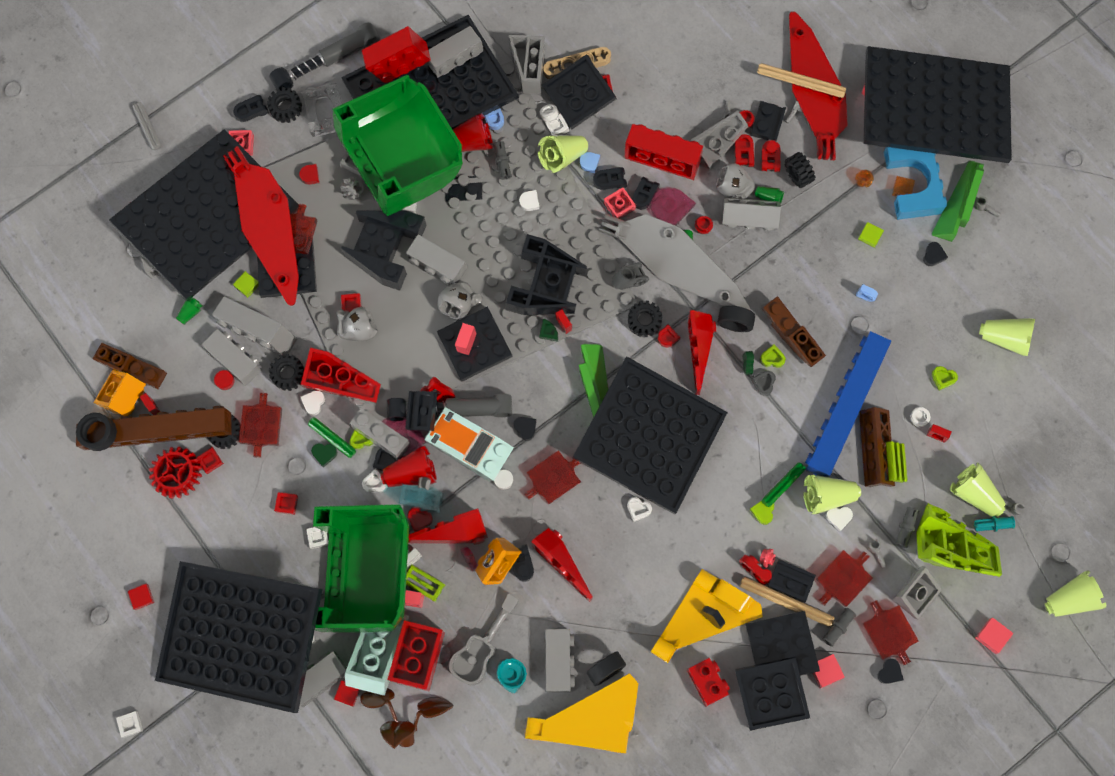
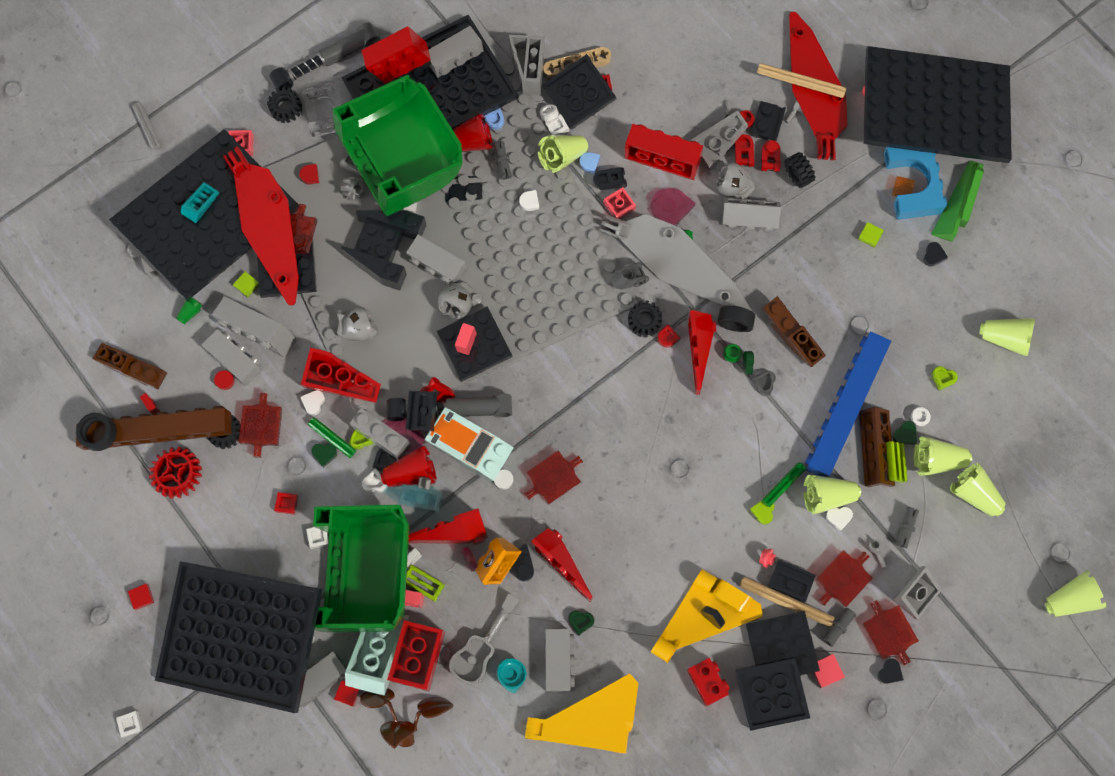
(120, 393): light orange slope -> none
(192, 211): none -> teal slope
(210, 460): red tile -> none
(244, 112): black plate -> none
(280, 363): black tyre -> none
(350, 301): red tile -> none
(419, 519): red tile -> none
(525, 427): black tile -> none
(548, 331): dark green tile -> none
(550, 282): black wedge -> none
(563, 321): red tile -> none
(580, 621): none -> dark green tile
(593, 375): bright green wedge -> none
(606, 668): black tyre -> none
(638, 509): white tile -> none
(642, 197): black plate -> none
(650, 435): black plate -> none
(703, 225): red plate -> none
(732, 353): none -> green plate
(751, 565): red plate -> none
(769, 194): green cone -> none
(772, 357): lime tile -> none
(864, 174): clear orange plate -> none
(867, 293): light blue tile -> none
(906, 433): none -> dark green tile
(938, 456): none -> yellowish green cone
(939, 433): red tile -> none
(952, 546): lime wedge -> none
(985, 206): light grey hand -> none
(994, 523): teal axle -> none
(994, 635): coral piece -> none
(1013, 510): light grey hand -> none

